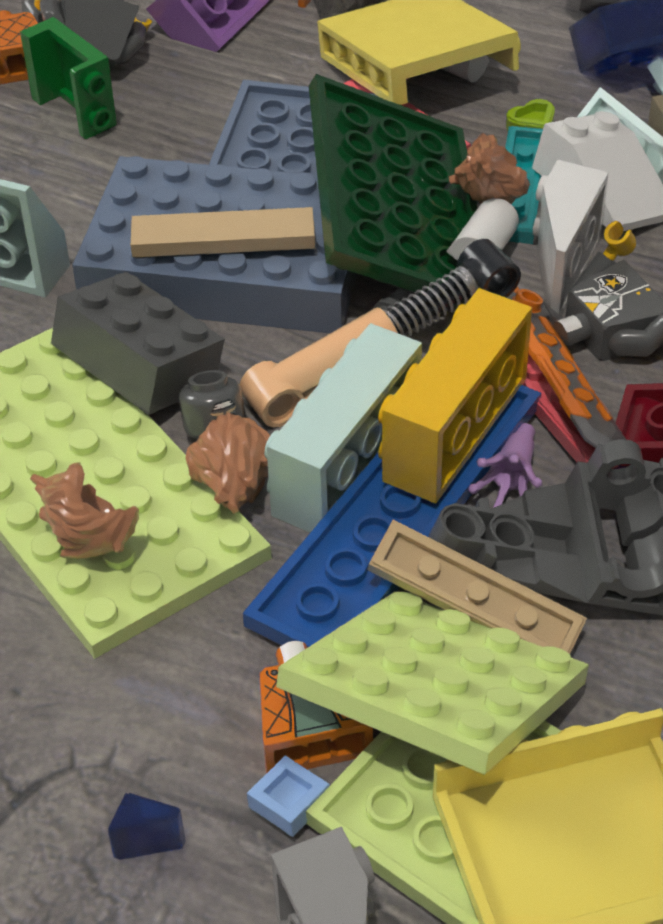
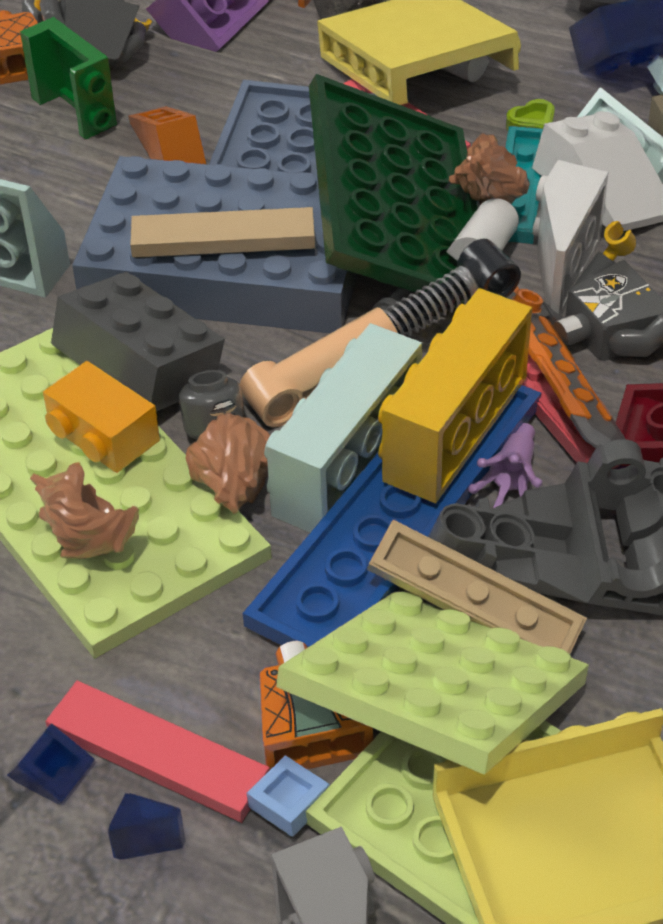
(51, 765): none -> clear blue slope
(101, 416): none -> light orange brick
(158, 750): none -> coral tile
(169, 135): none -> orange slope

